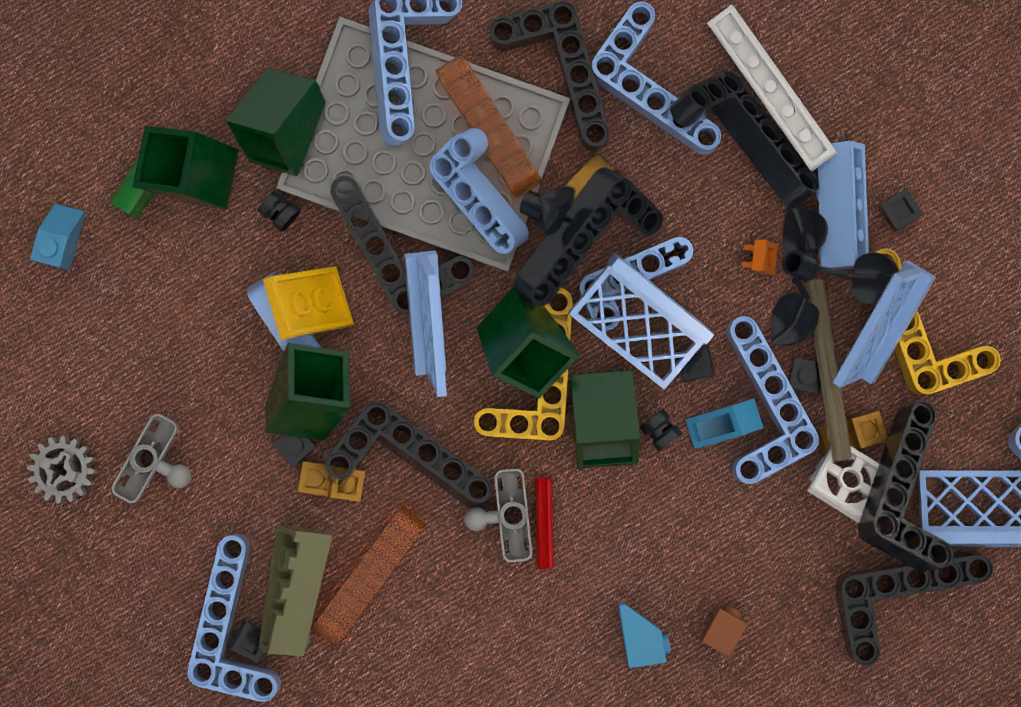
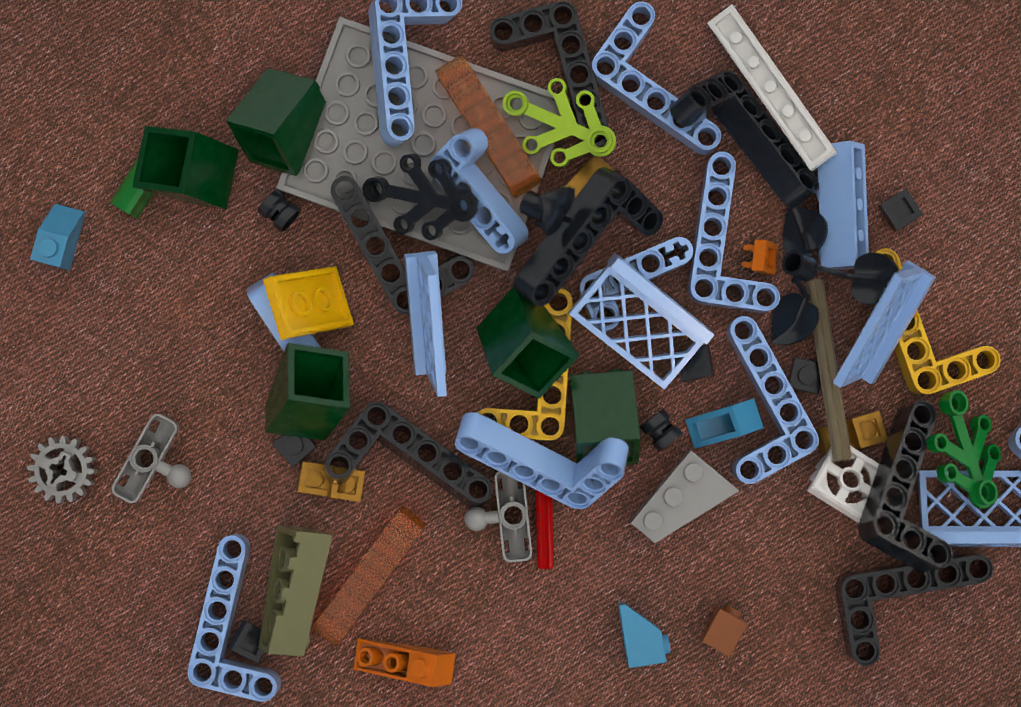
(405, 662): none -> orange slope
(425, 197): none -> black plant
(539, 467): none -> light blue beam
(565, 125): none -> lime plant
(681, 497): none -> light grey wedge
(716, 244): none -> light blue beam
(980, 487): none -> green plant

